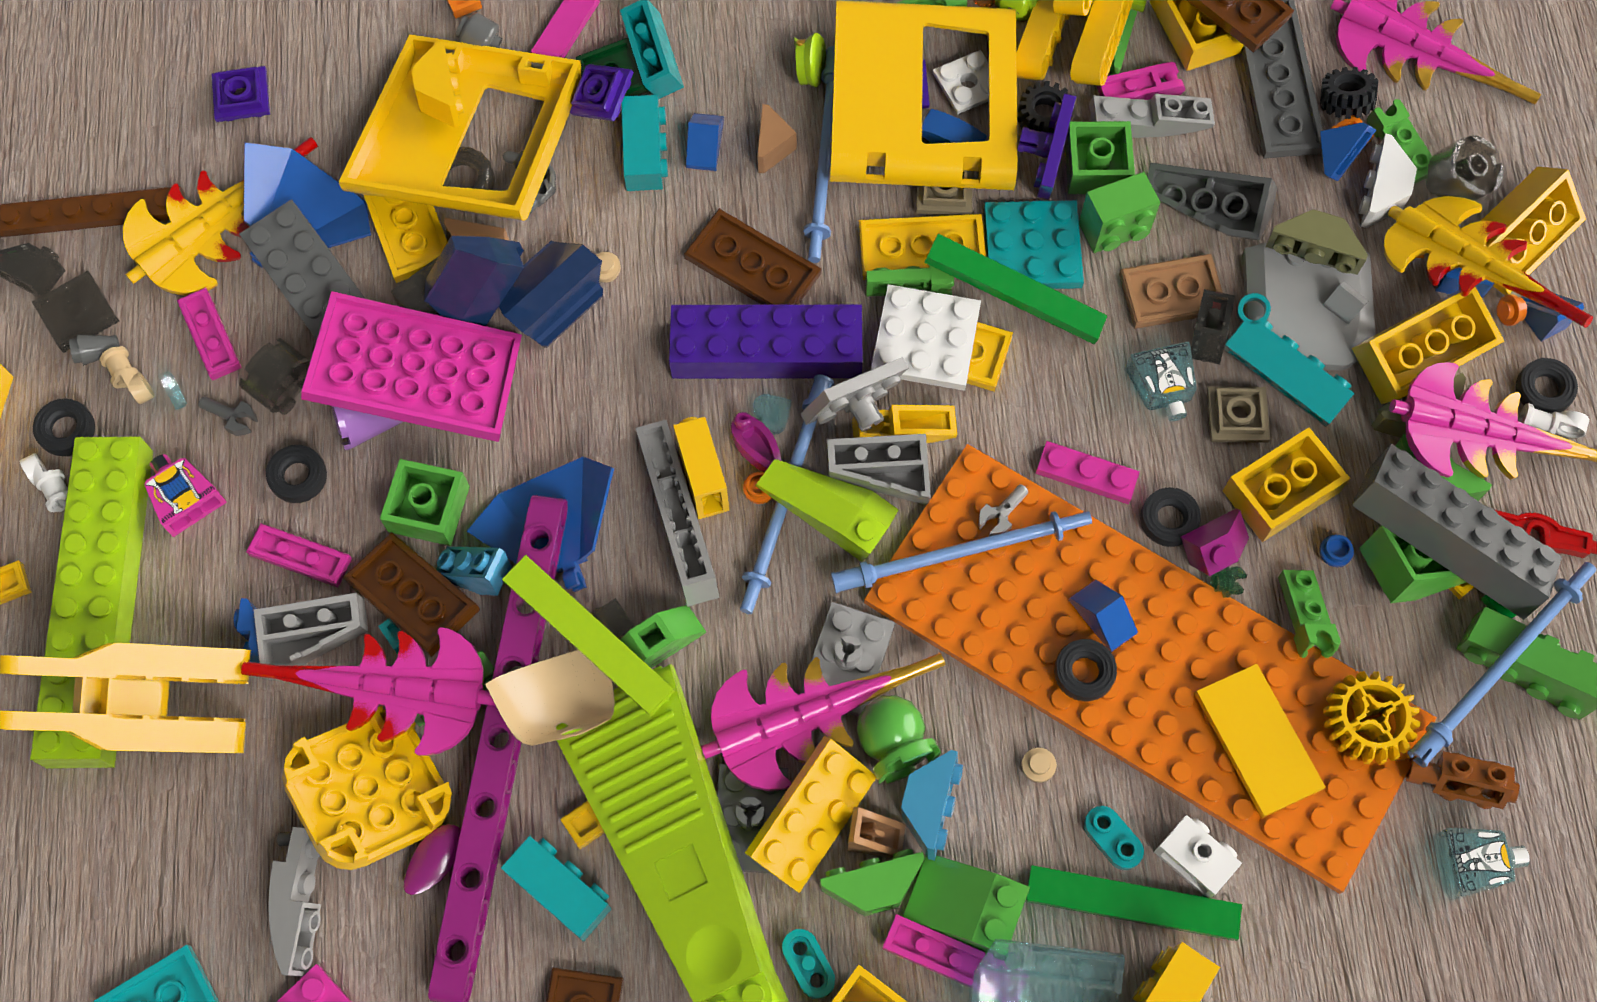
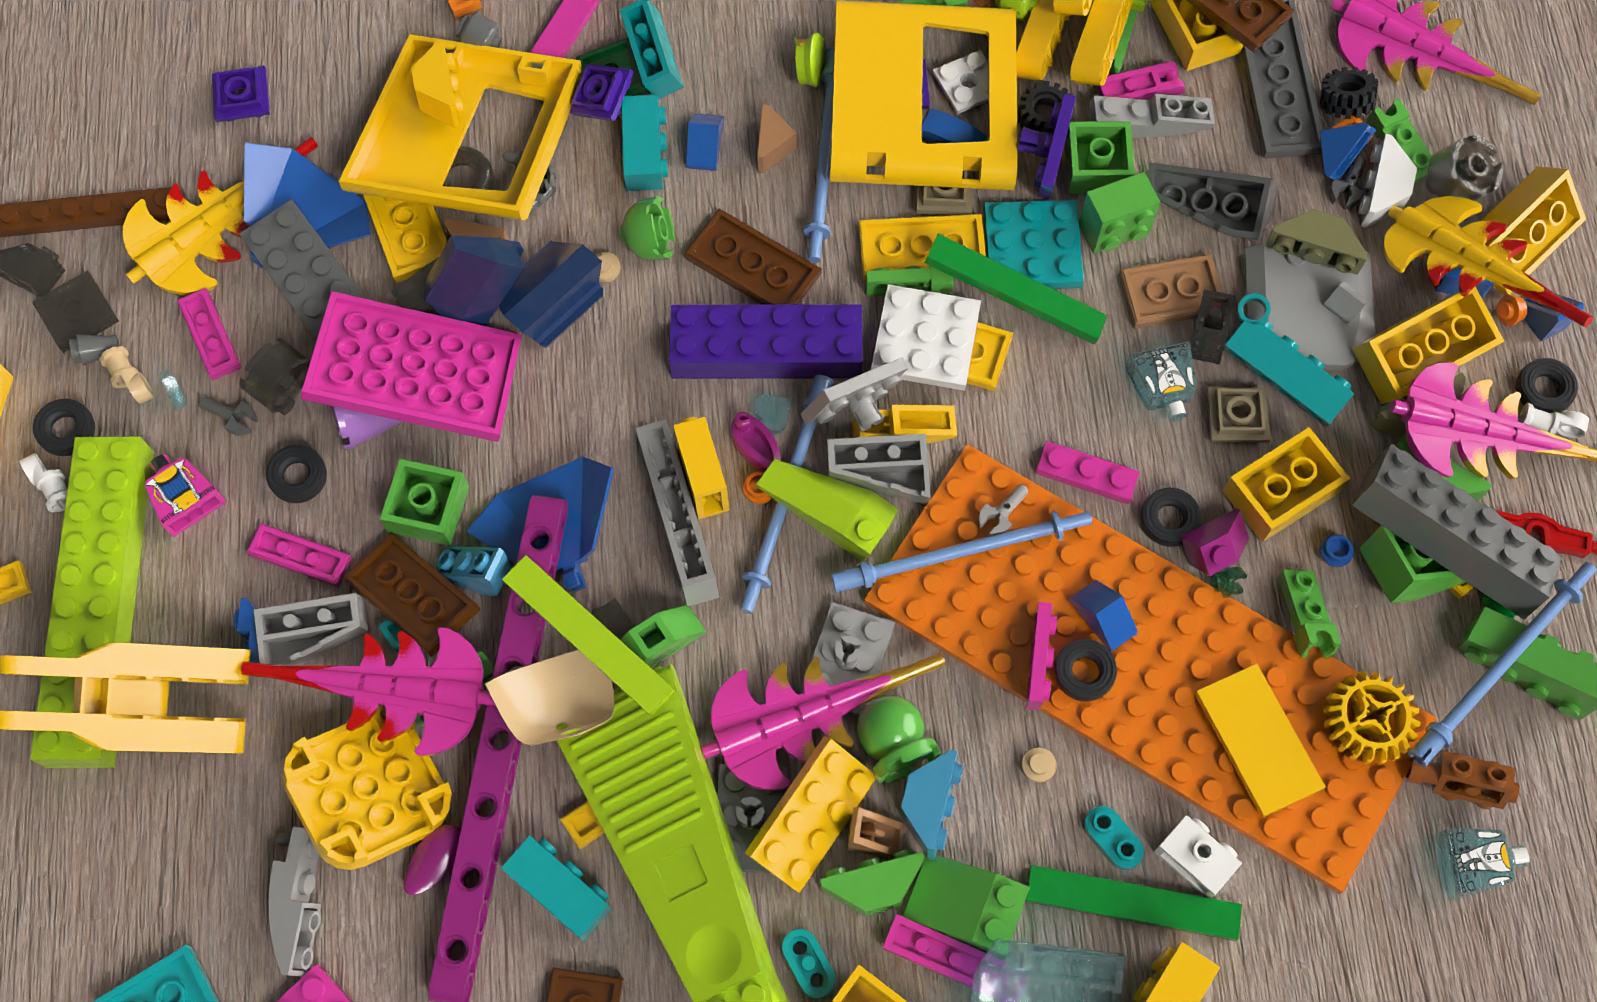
(647, 229): none -> bright green cylinder
(1041, 656): none -> dark pink plate
(1349, 184): none -> dark grey bar

